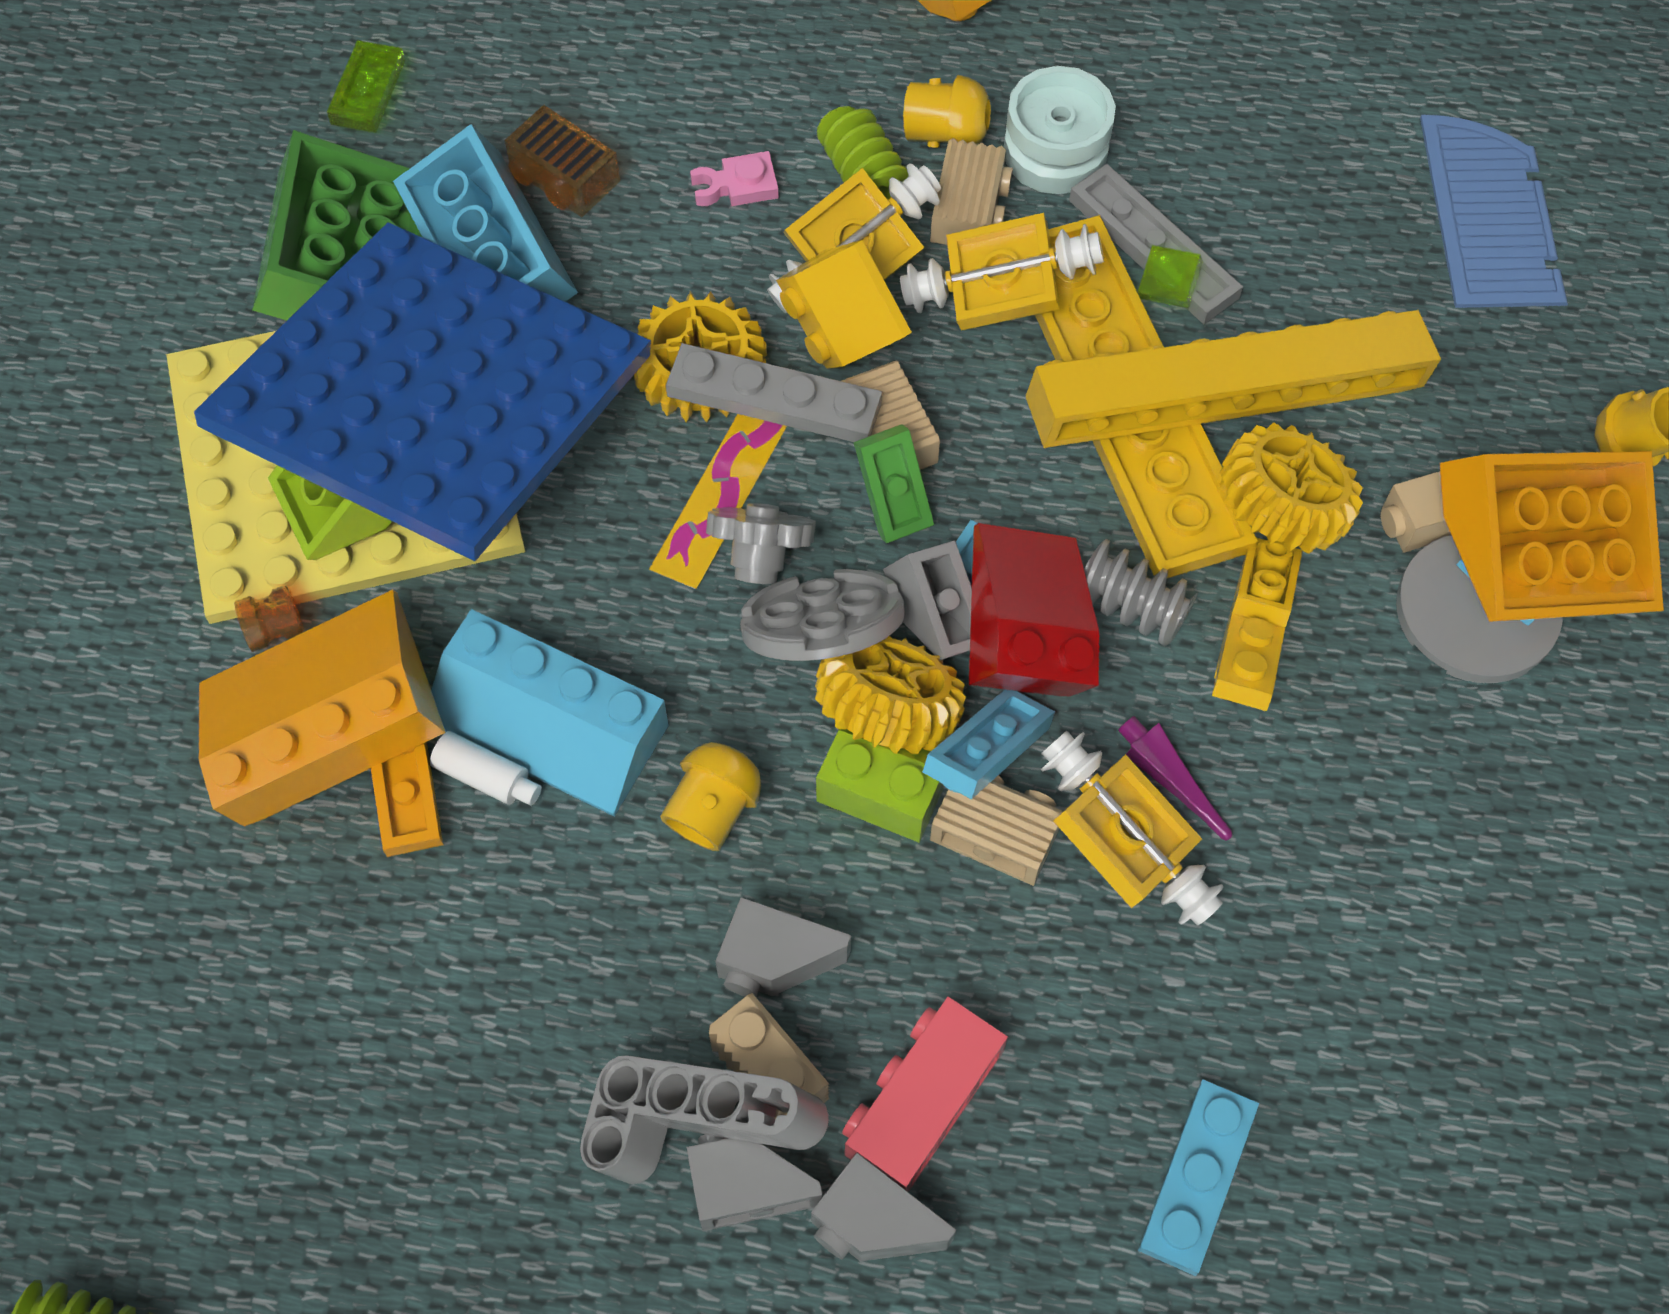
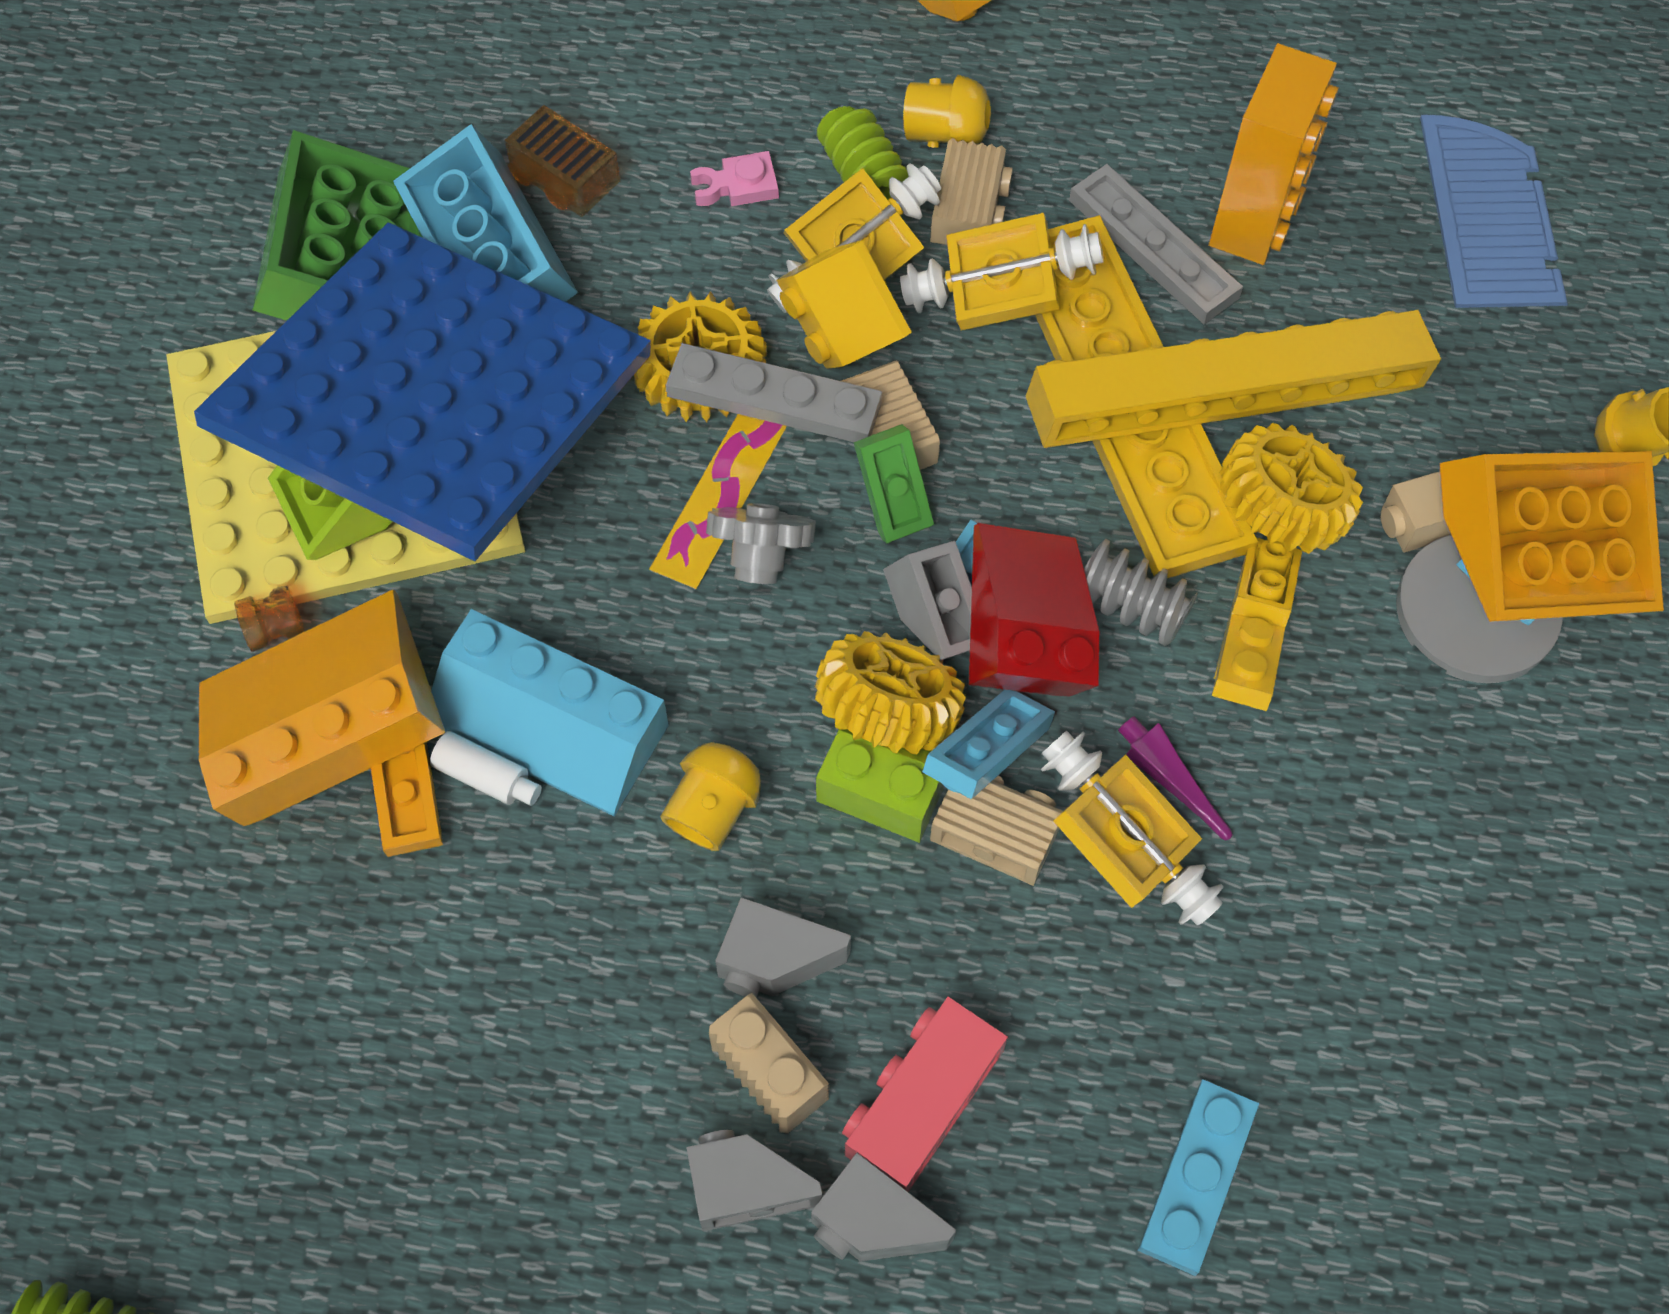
(366, 86): clear neon green plate -> none
(646, 1096): light grey beam -> none
(822, 616): light grey tile -> none
(1058, 128): light aqua wheel -> none
(1170, 276): clear neon green plate -> none
(1274, 154): none -> light orange brick

